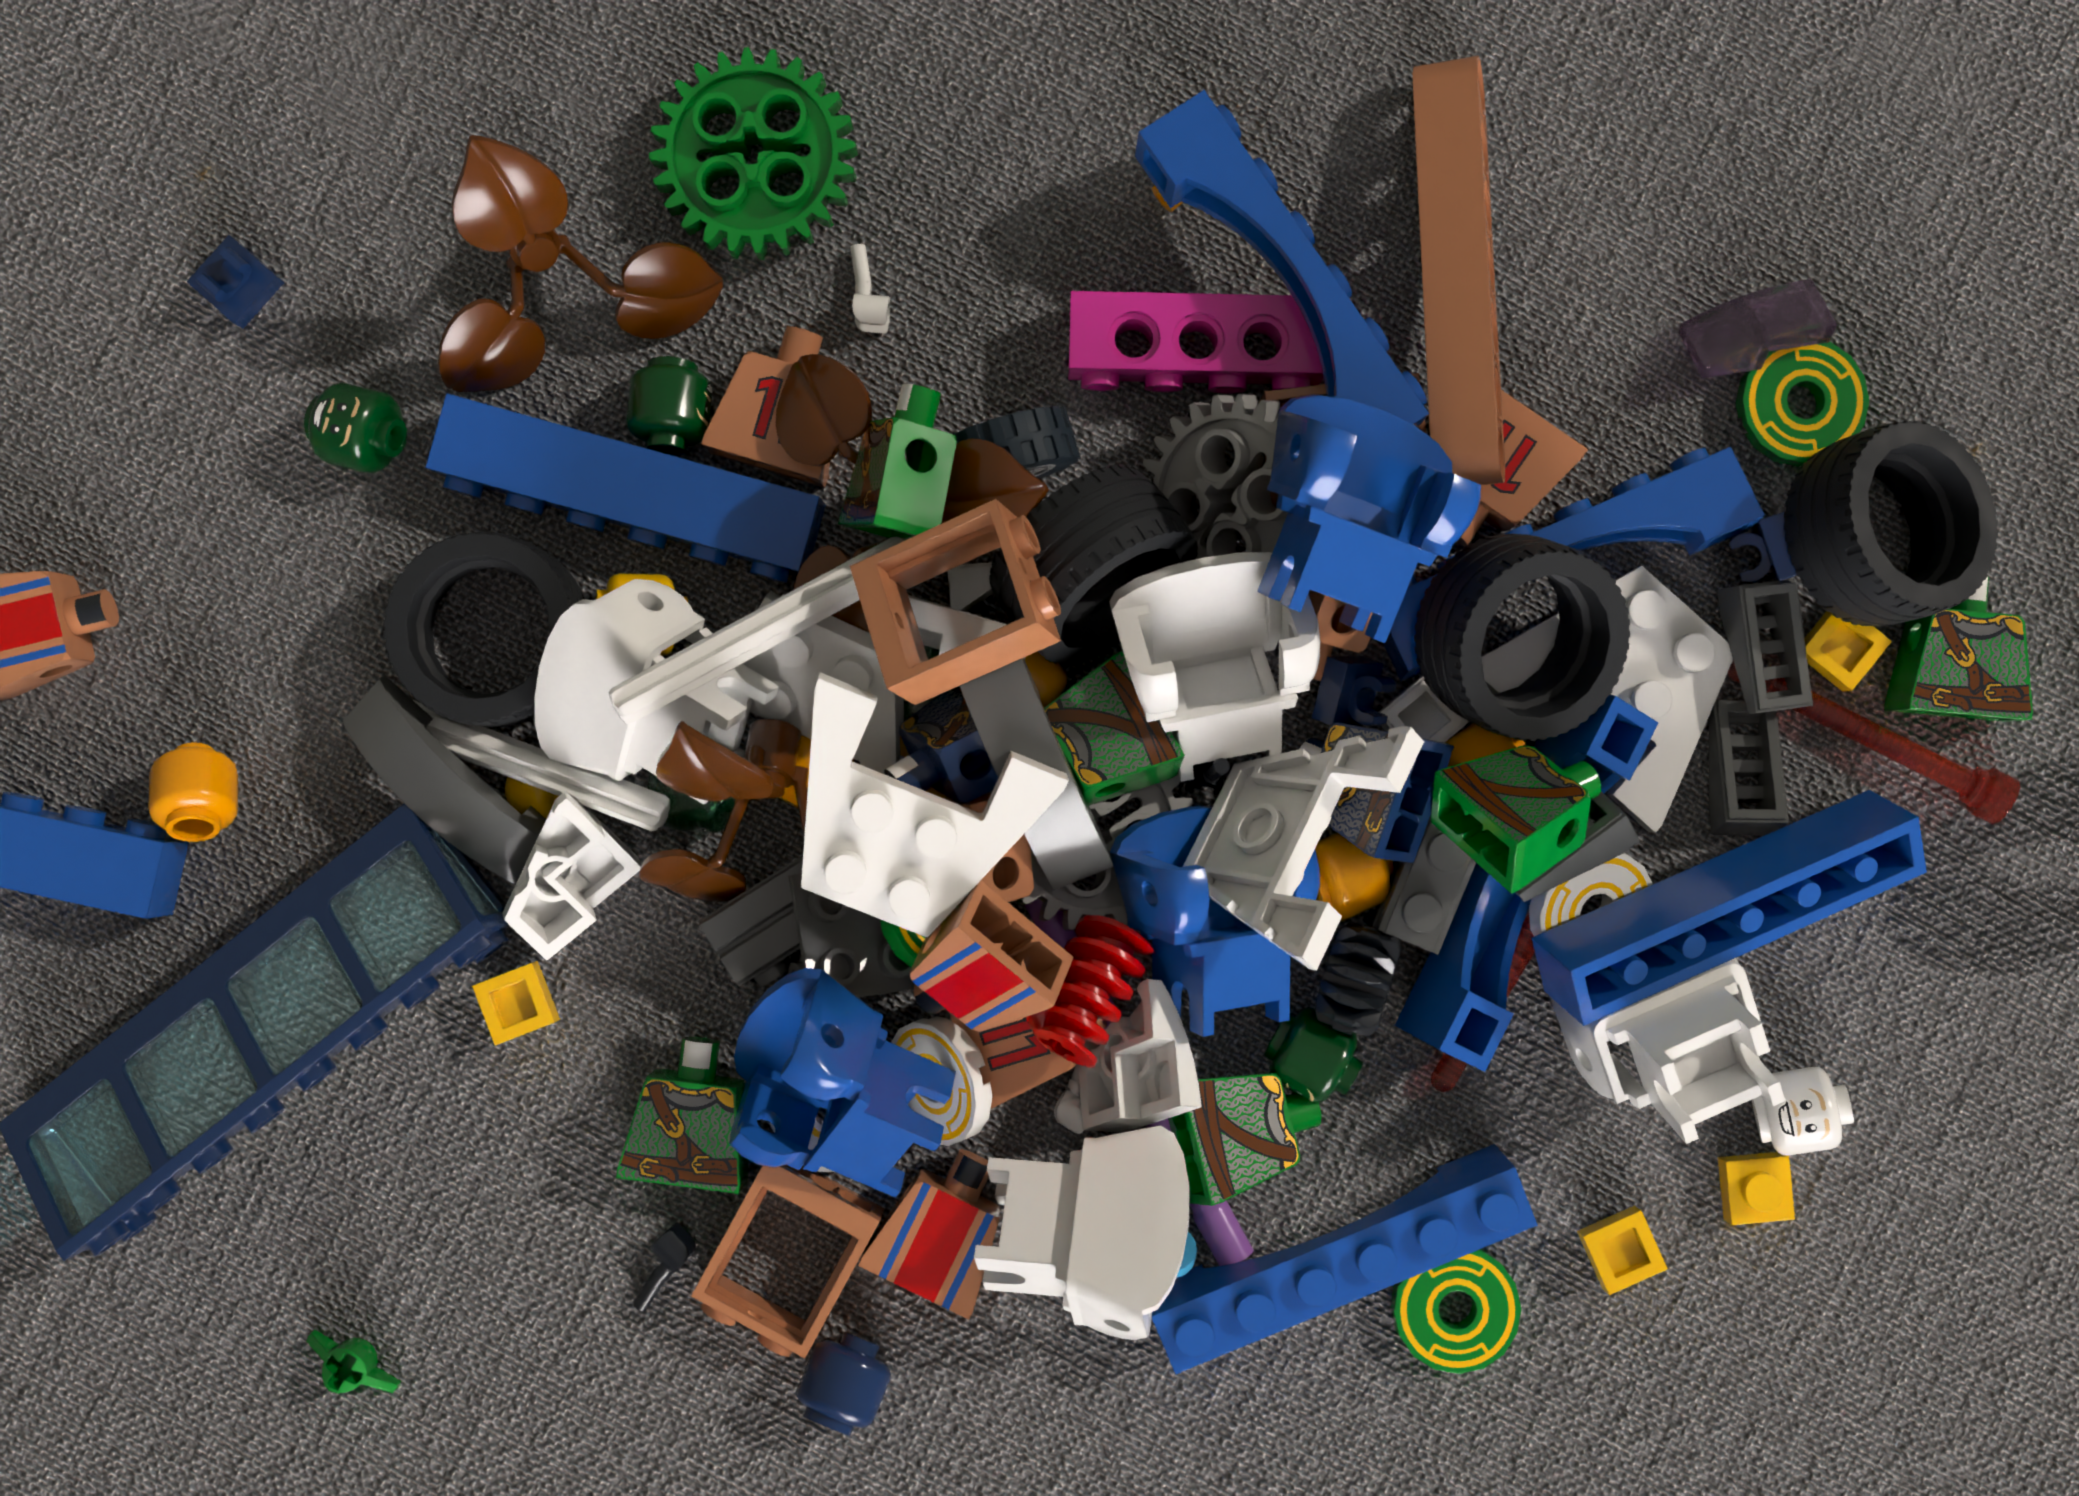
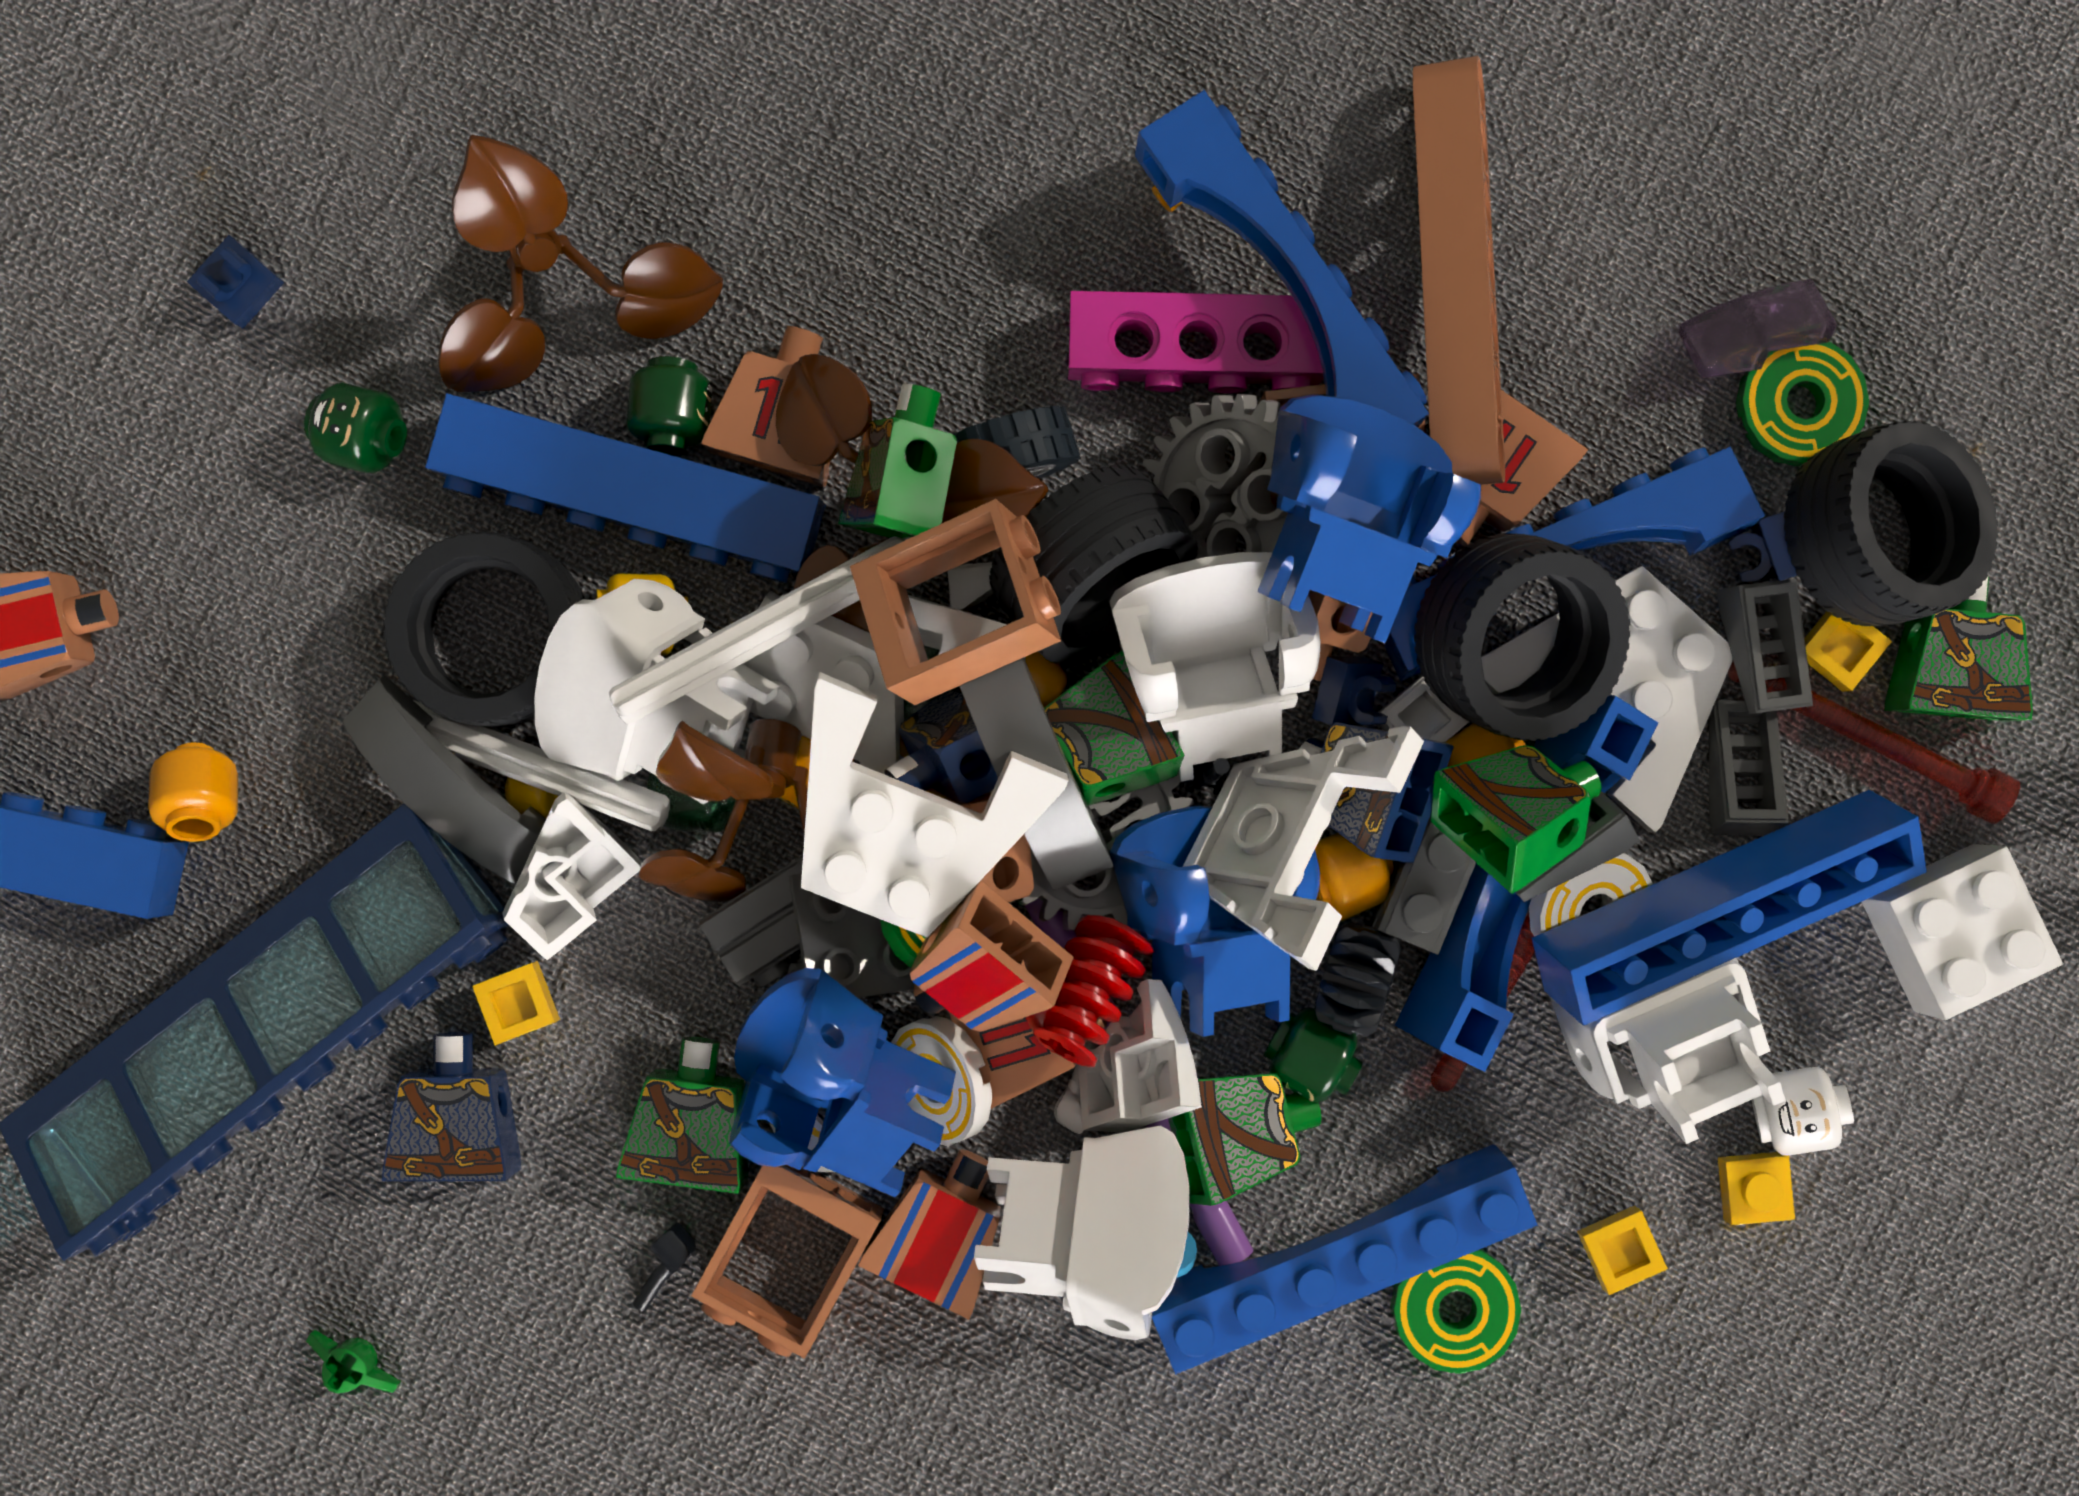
(452, 1120): none -> torso
(753, 96): green gear -> none
(843, 1384): dark blue head -> none
(870, 311): white hand -> none
(1962, 931): none -> white brick

